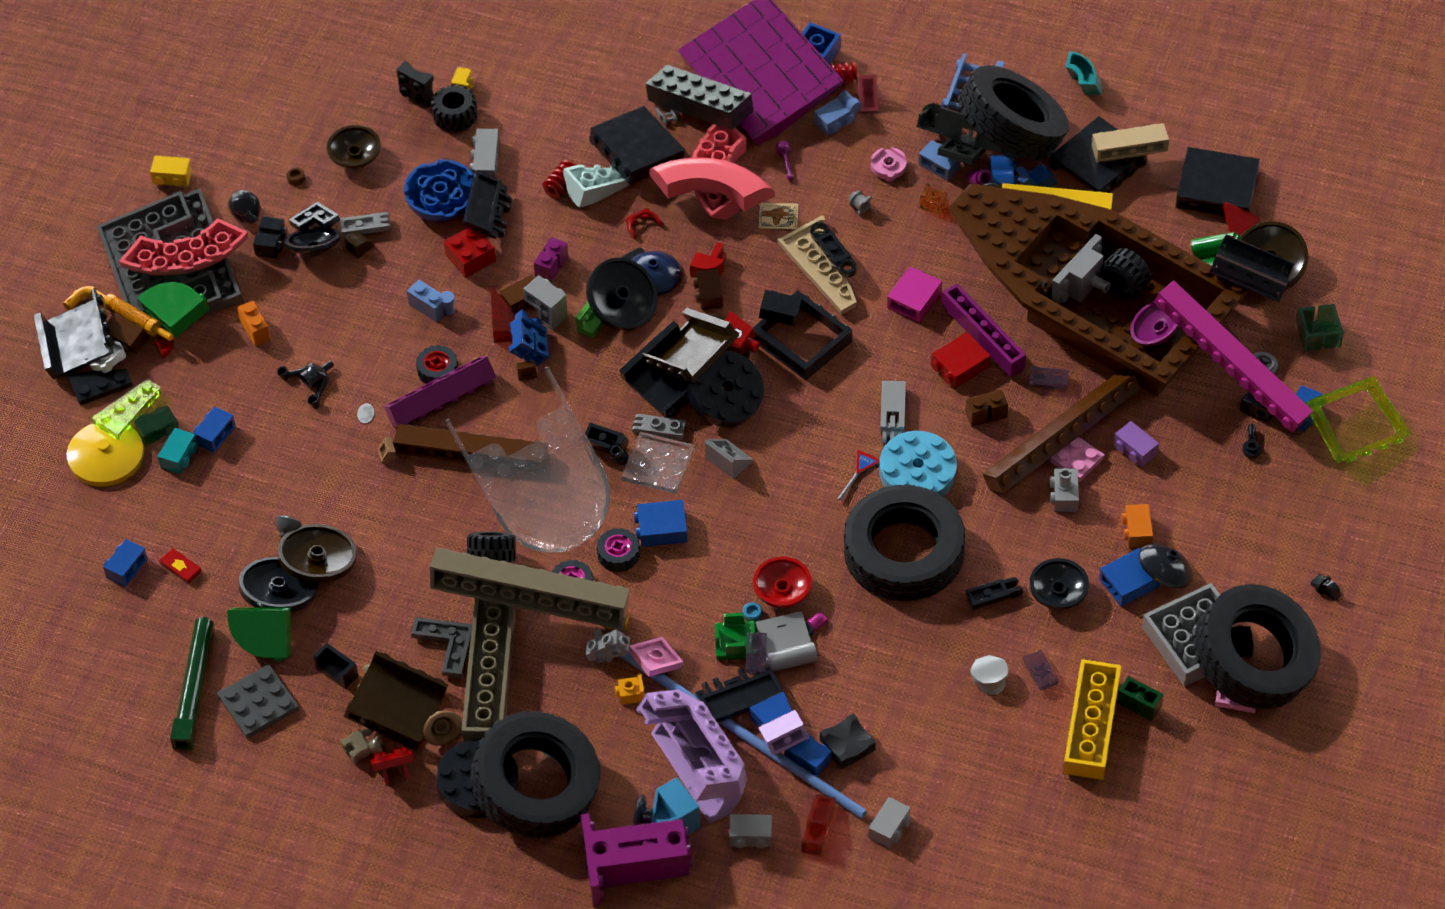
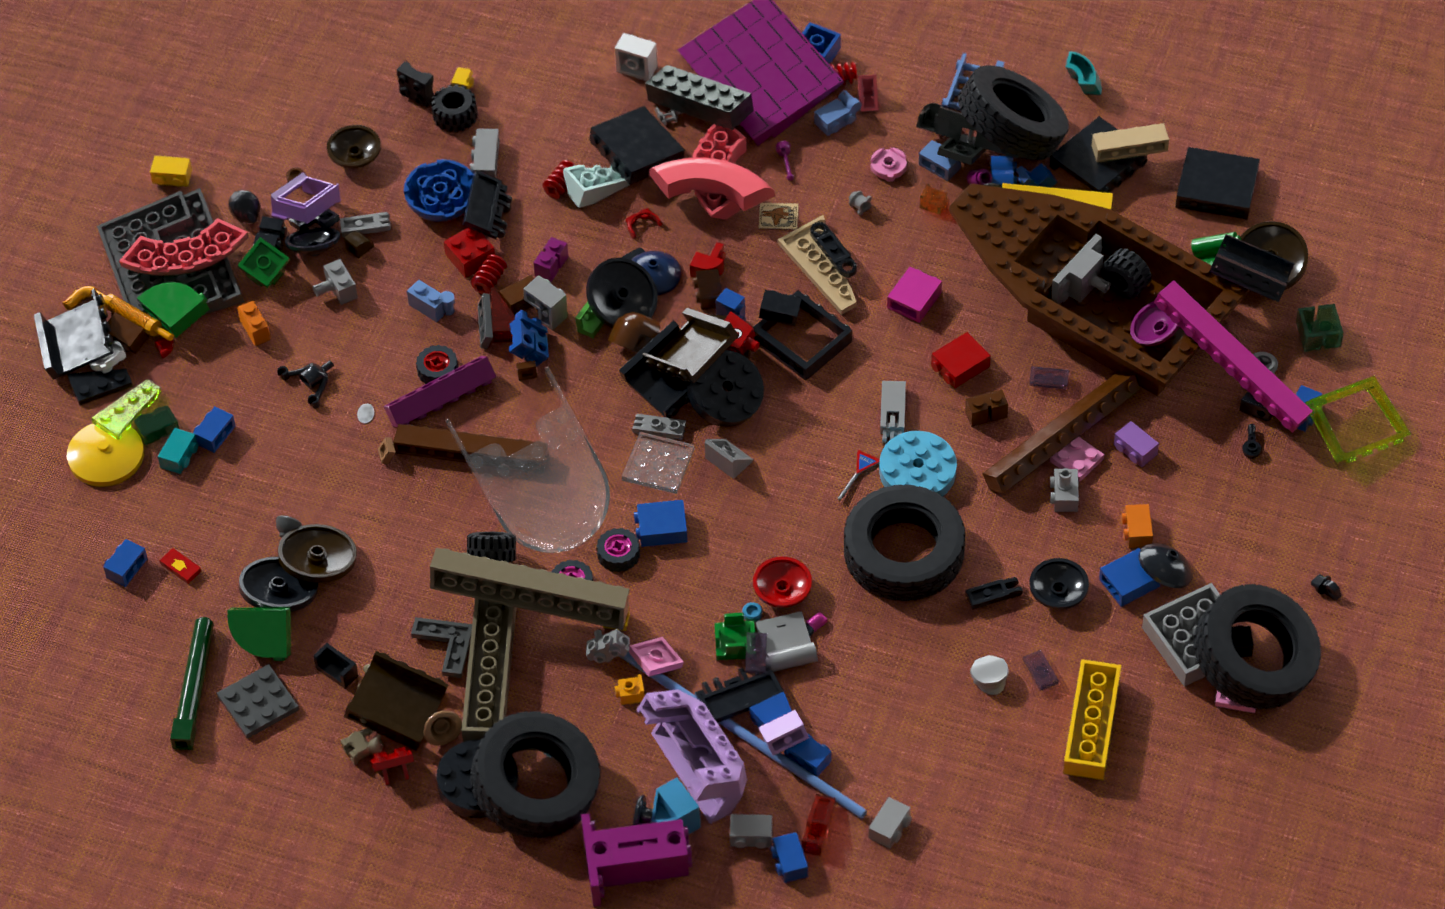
(264, 263): none -> green panel
(325, 197): none -> medium lavender piece
(338, 281): none -> light grey brick
(485, 321): none -> dark grey tile
(488, 274): none -> red piece
(608, 442): black hinge -> none
(634, 331): none -> reddish brown brick
(636, 57): none -> white brick
(732, 302): none -> blue brick
(789, 857): none -> blue brick
(848, 741): black brick -> none
(983, 330): magenta brick -> none
(1140, 698): dark green brick -> none
(1238, 219): red piece -> none

